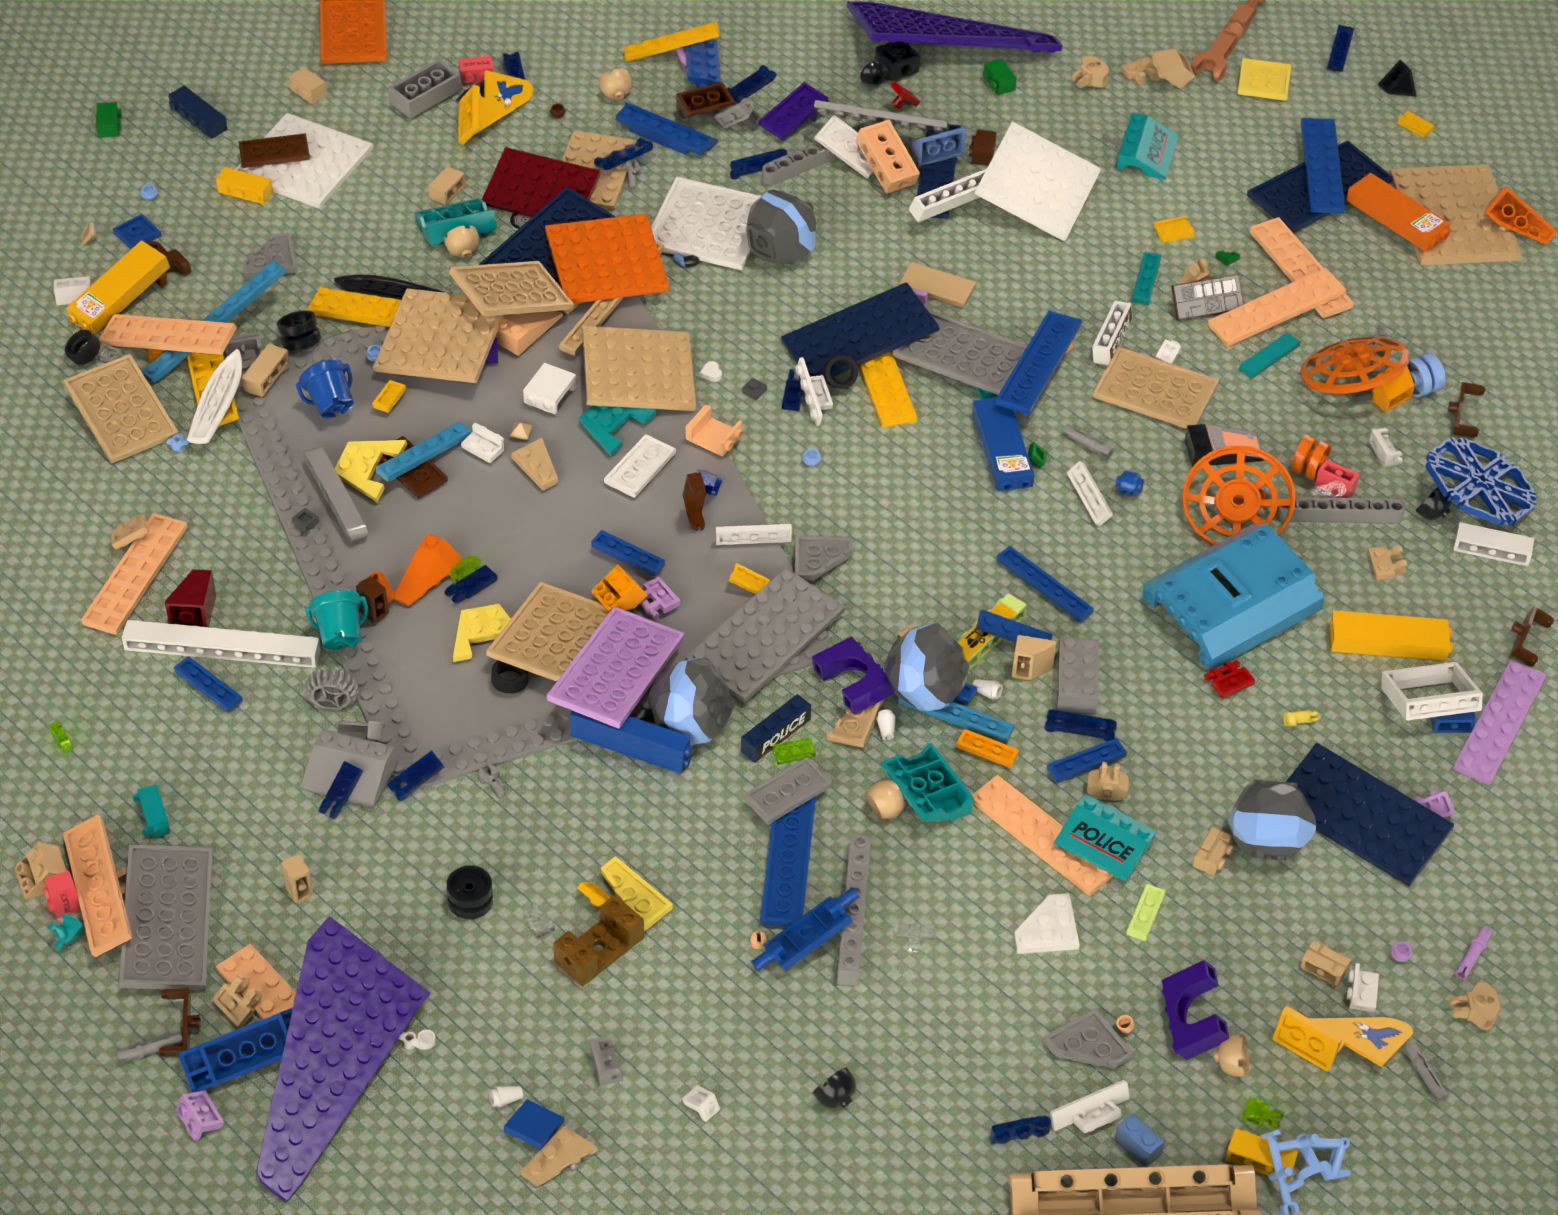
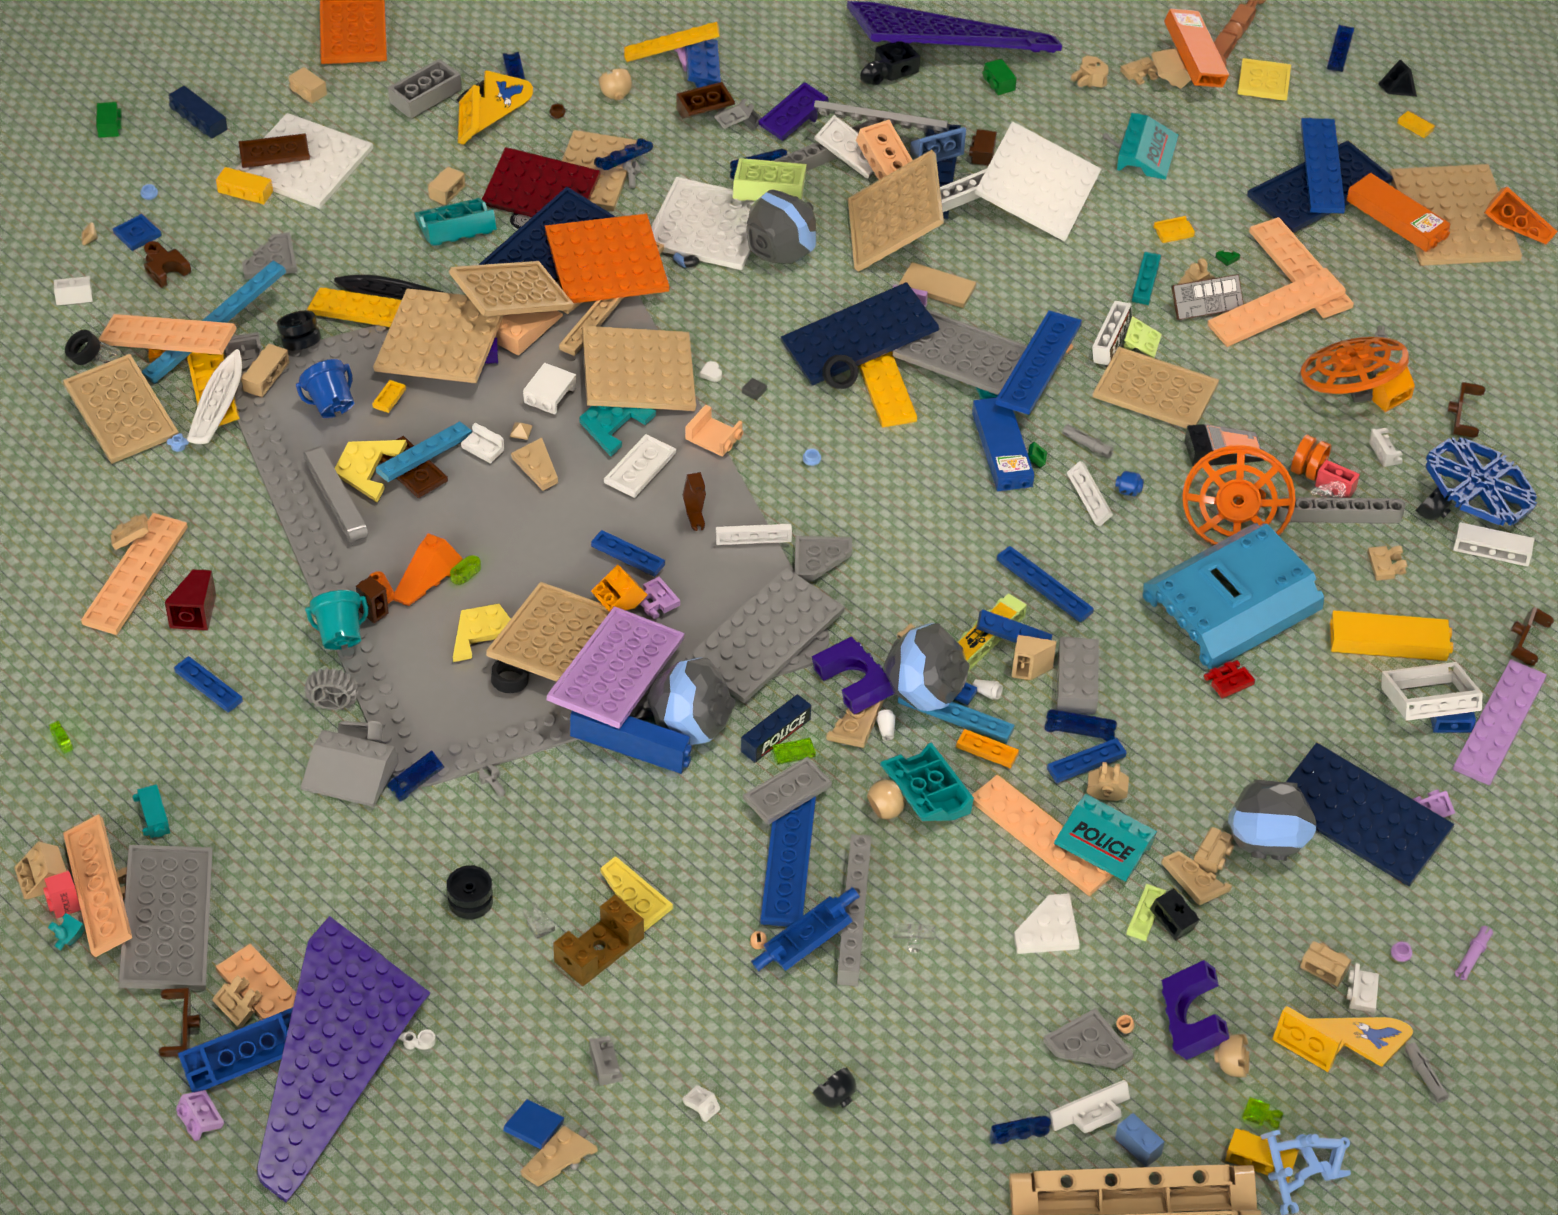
(117, 287): yellow brick -> none
(148, 1047): light grey pin -> none
(221, 643): white brick -> none
(297, 878): tan brick -> none
(305, 519): dark grey plate -> none
(341, 789): clear blue hinge -> none
(373, 352): light blue plate -> none
(462, 241): tan cylinder -> none
(471, 584): clear blue hinge -> none
(473, 68): coral brick -> none
(505, 1095): white cone -> none
(592, 891): yellow plate -> none
(664, 130): blue slope -> none
(711, 481): clear blue brick -> none
(747, 579): yellow plate -> none
(752, 84): clear blue plate -> none
(757, 177): none -> yellowish green slope
(792, 394): clear blue hinge -> none
(816, 392): white bracket -> none
(895, 210): none -> tan plate
(903, 95): red tile -> none
(1142, 337): none -> yellowish green hinge
(1169, 351): white bracket -> none
(1174, 914): none -> black brick
(1194, 880): none -> tan wing
(1196, 48): none -> orange brick
(1269, 355): teal tile -> none
(1299, 717): light yellow piece -> none
(1427, 374): light blue wheel -> none
(1478, 1006): tan hinge -> none

